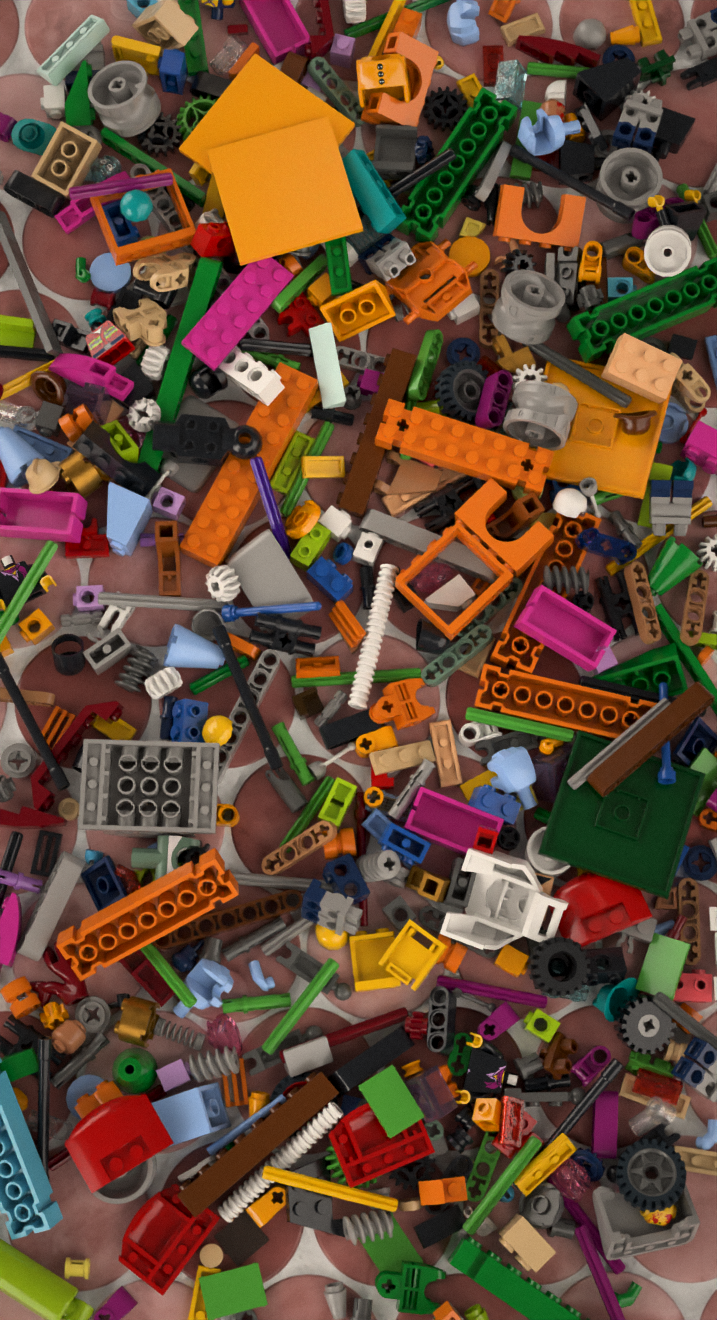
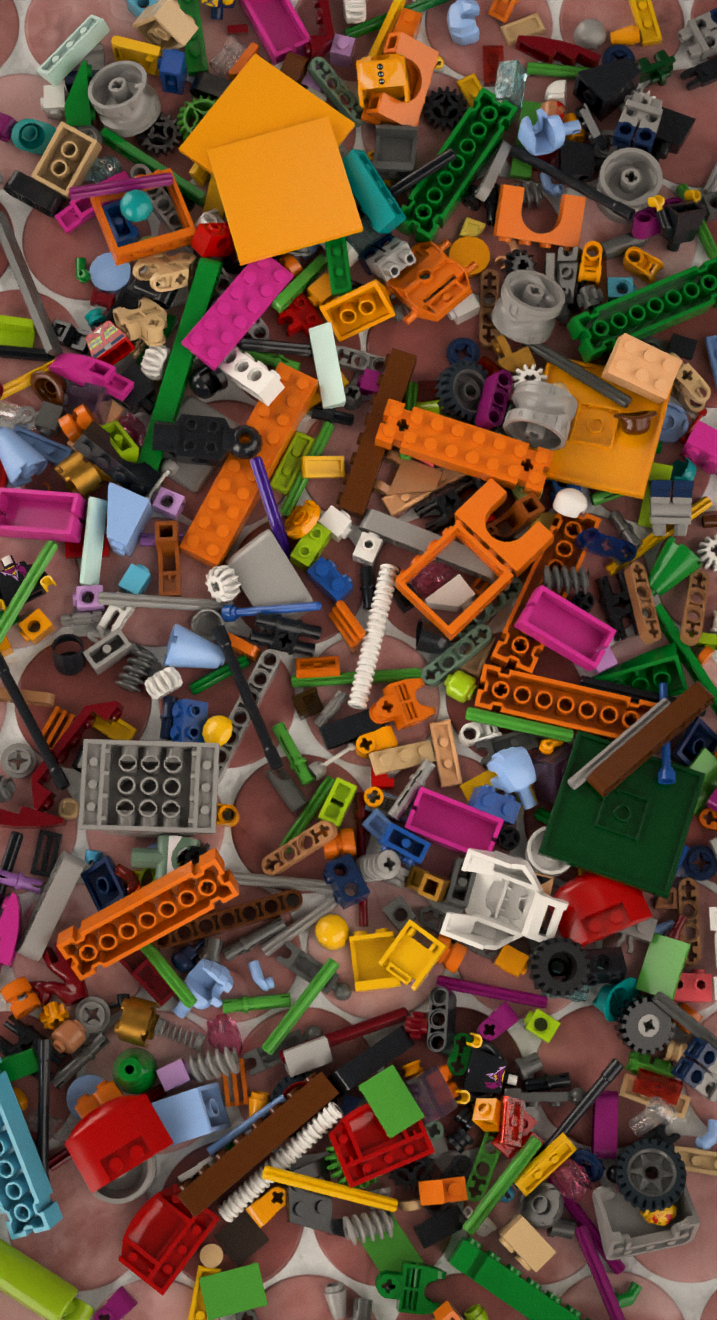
(42, 475): tan piece -> none
(77, 1268): light yellow bush -> none
(93, 541): none -> light aqua slope
(135, 579): none -> medium azure brick
(144, 424): white gear -> none
(330, 909): light grey hips -> none
(343, 553): blue tile -> none
(424, 150): dark blue gear -> none
(425, 365): bright green beam -> none
(458, 993): dark grey hinge -> none
(461, 686): none -> lime head
(485, 839): red leg -> none
(550, 188): none -> light blue arm
(556, 1055): reddish brown hips -> none
(589, 492): light grey hinge -> none
(589, 1065): magenta piece -> none
(667, 263): white wheel -> none

